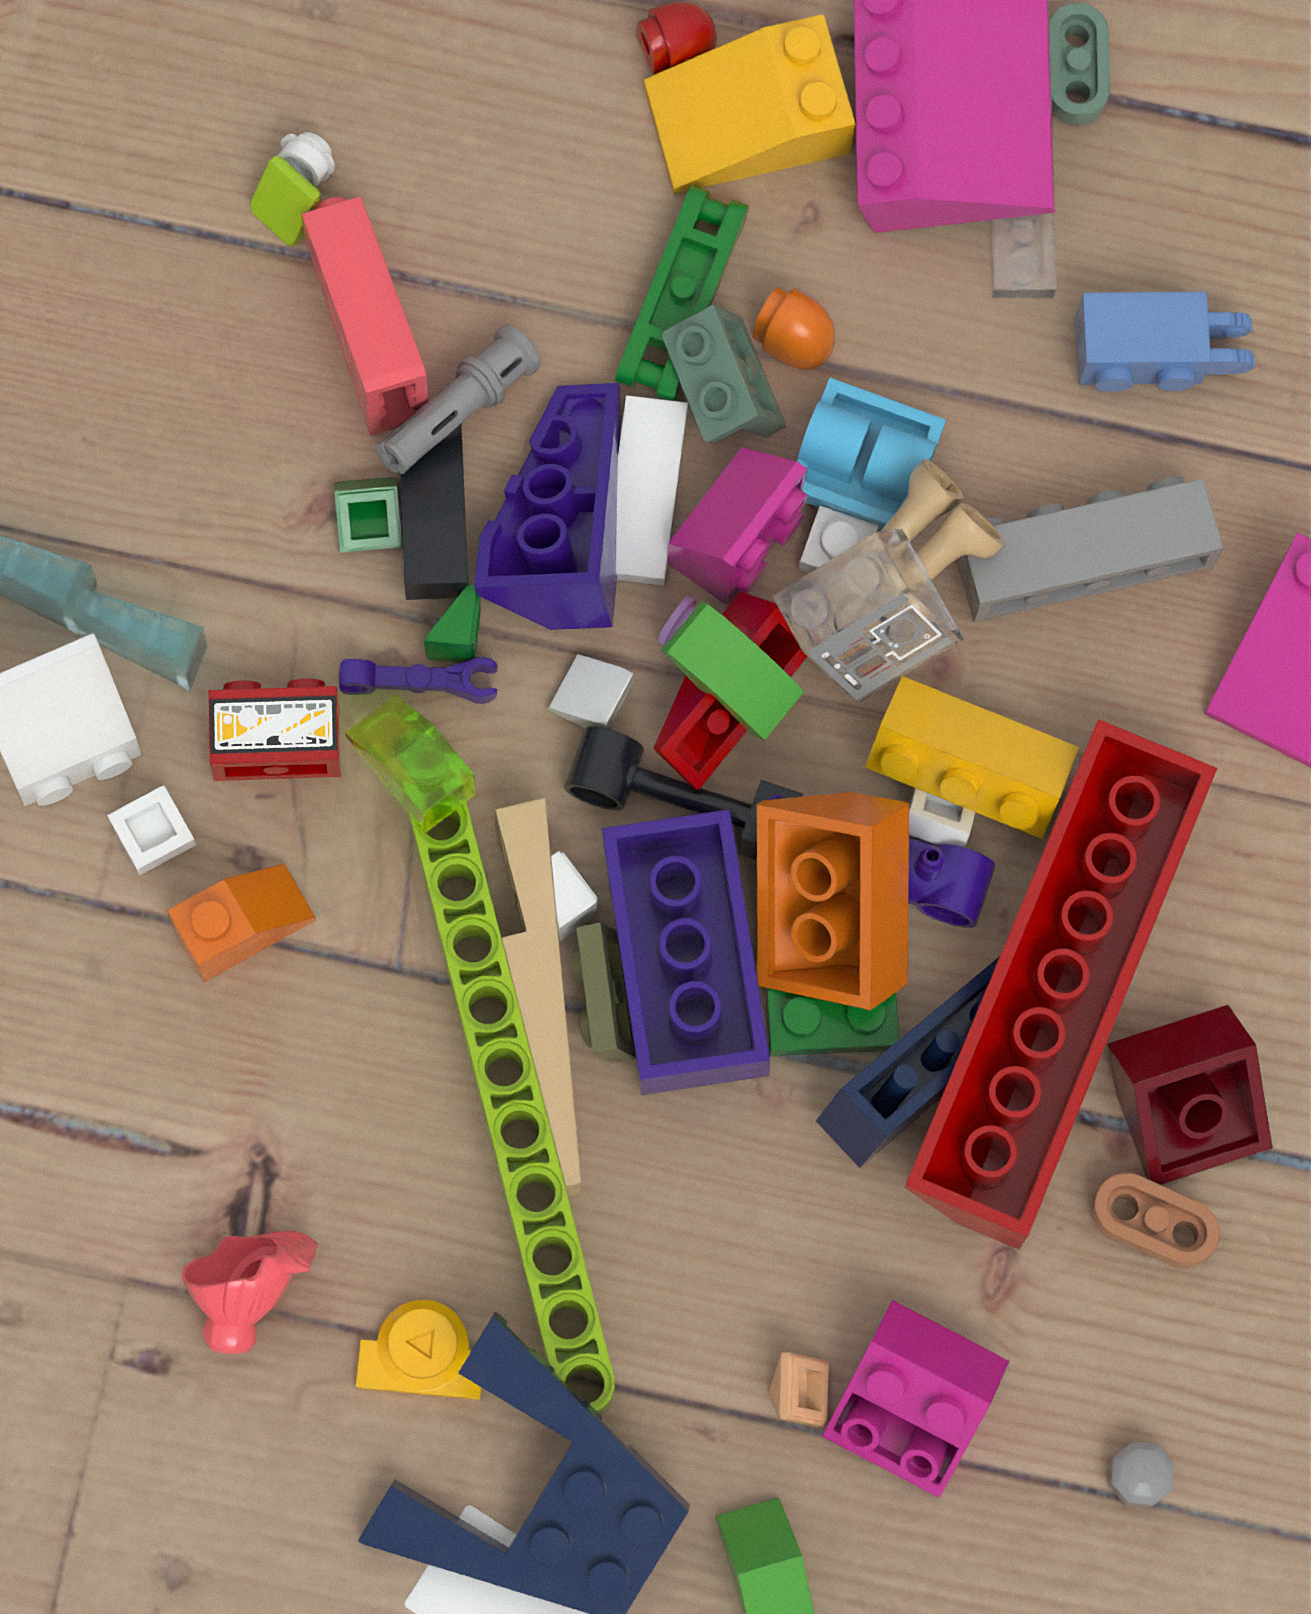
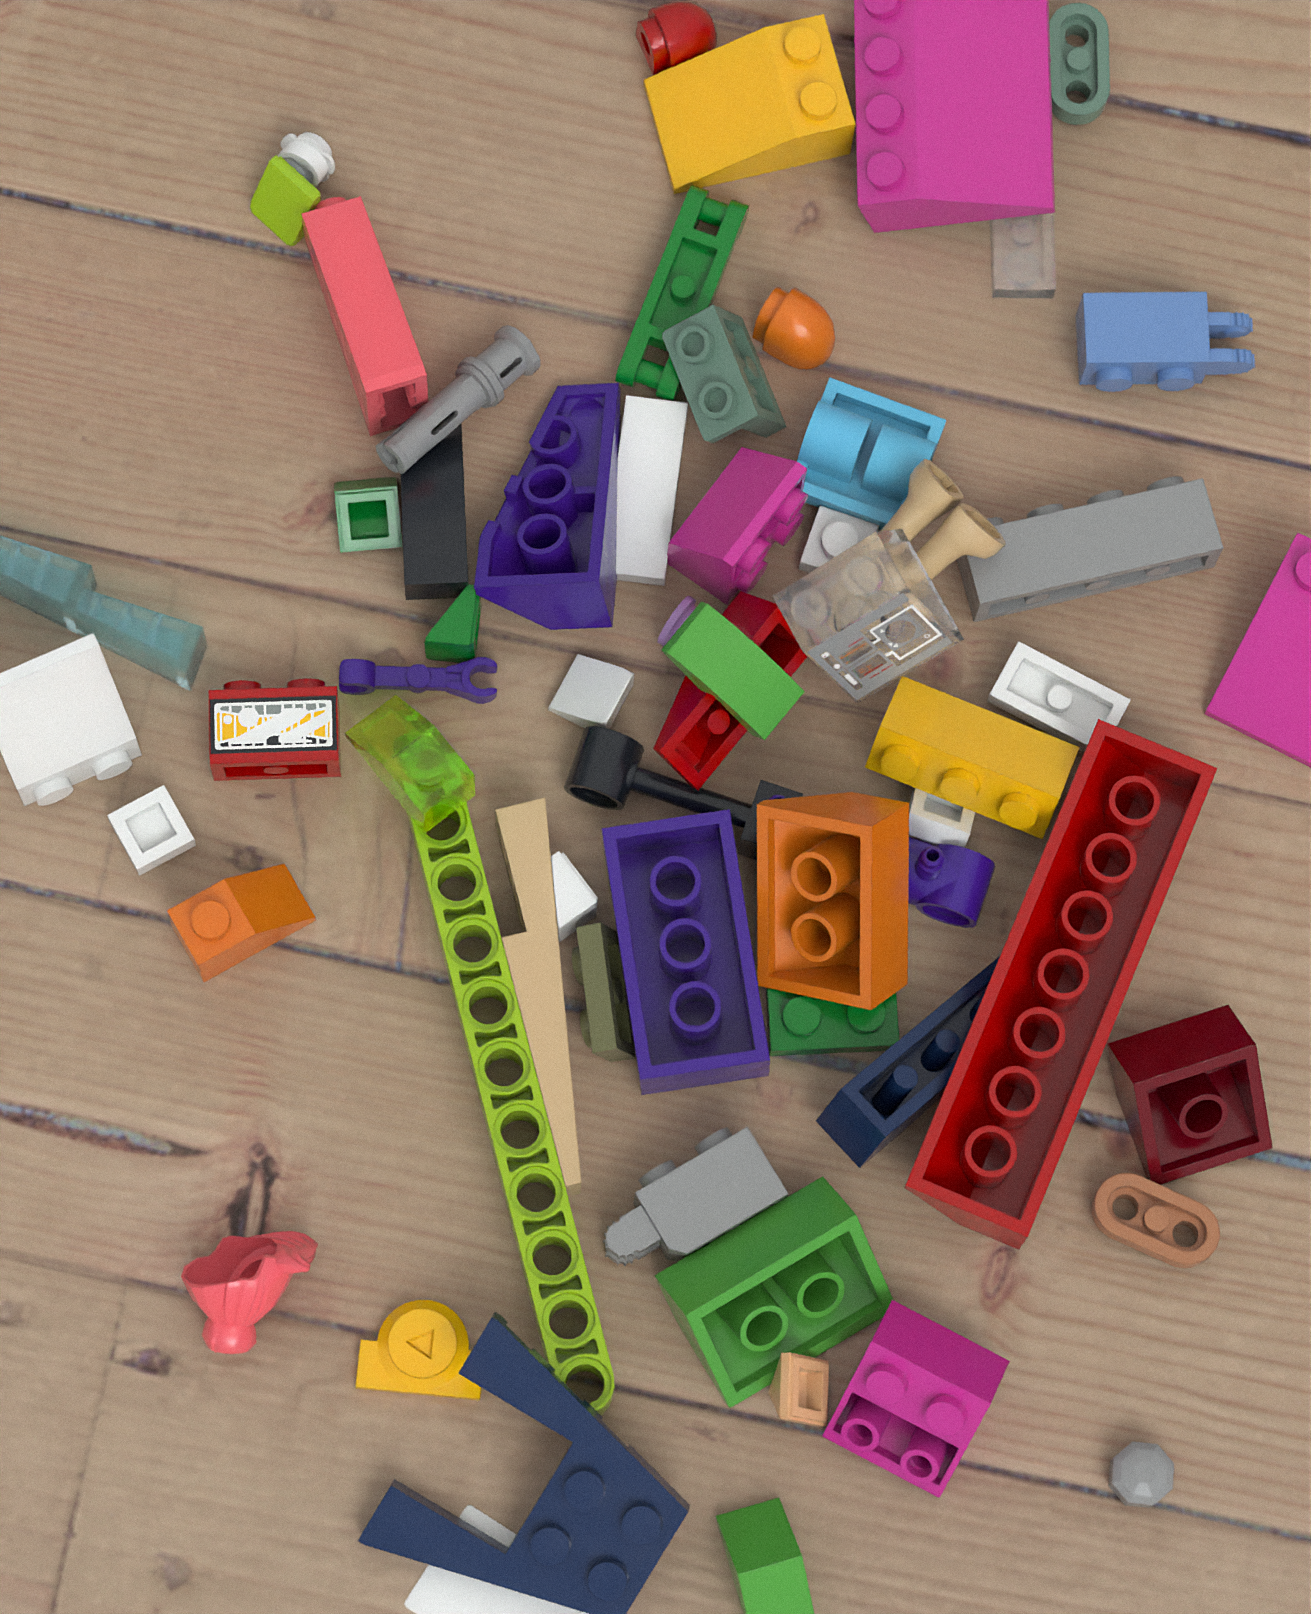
(696, 1201): none -> light grey hinge
(776, 1286): none -> bright green slope
(1055, 696): none -> white plate

